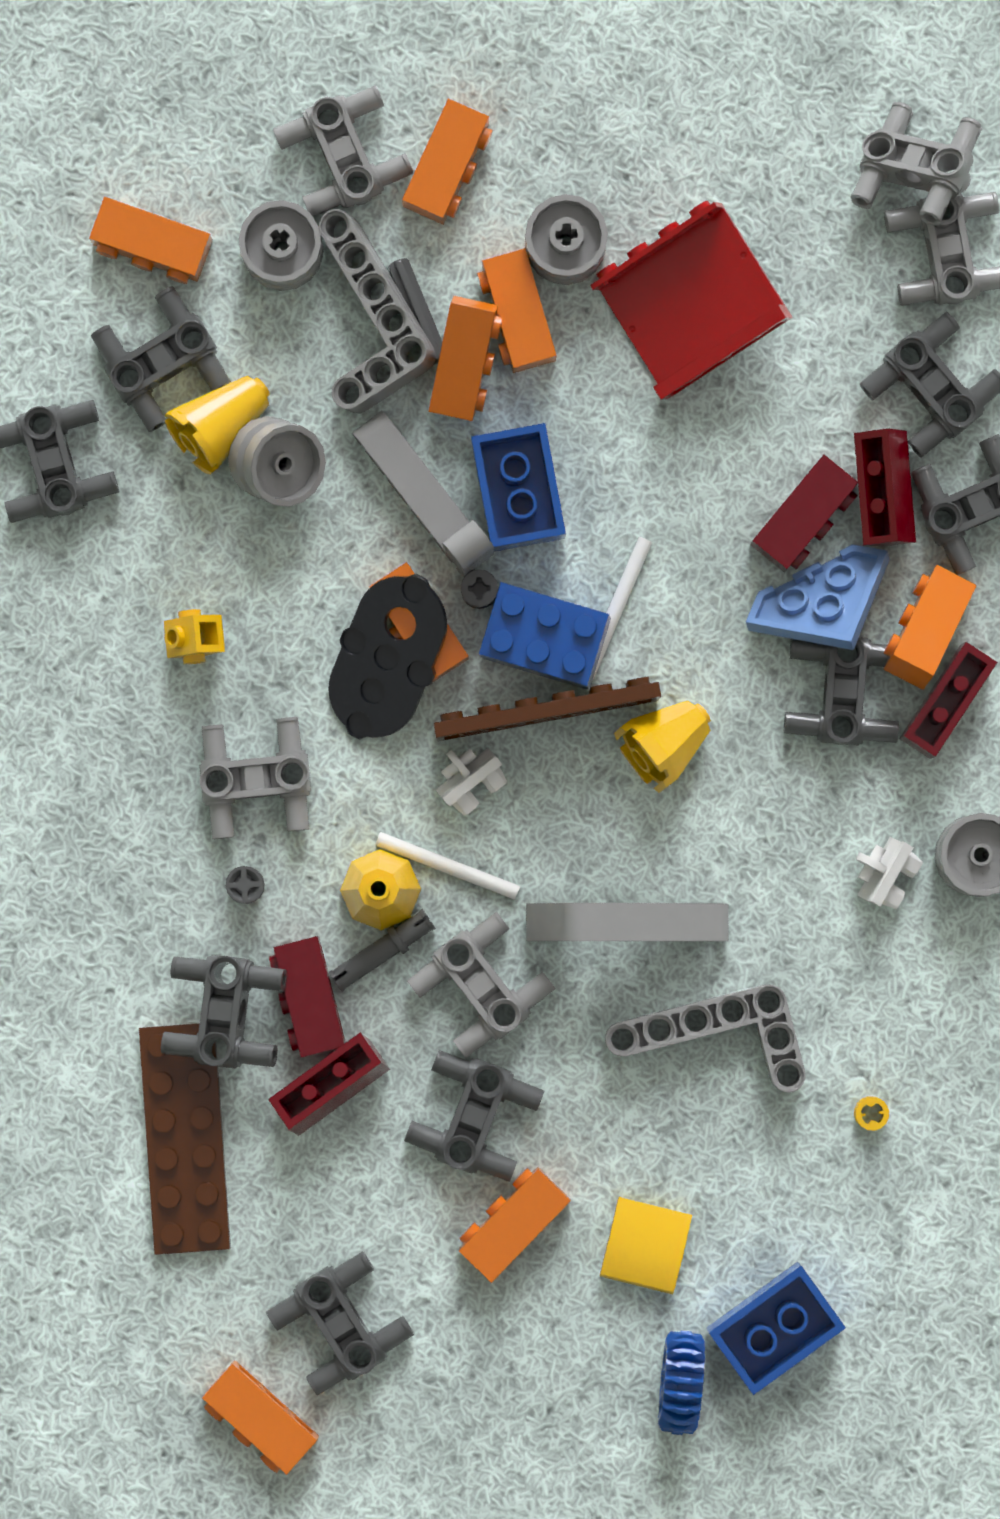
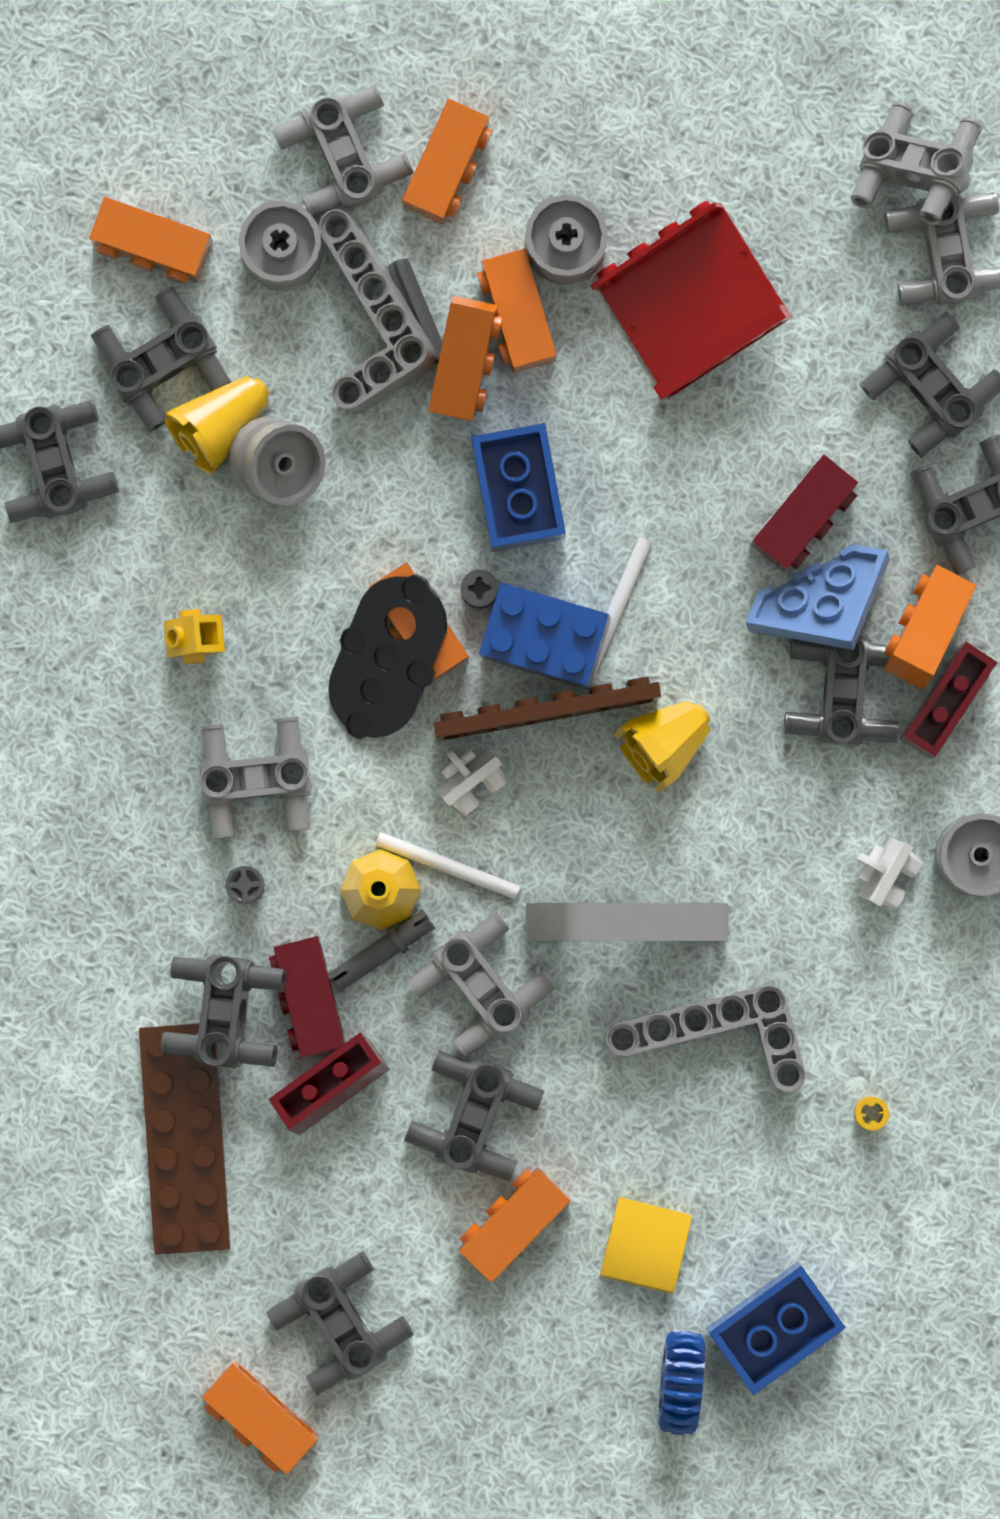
(457, 537): light grey beam -> none
(885, 487): dark red brick -> none

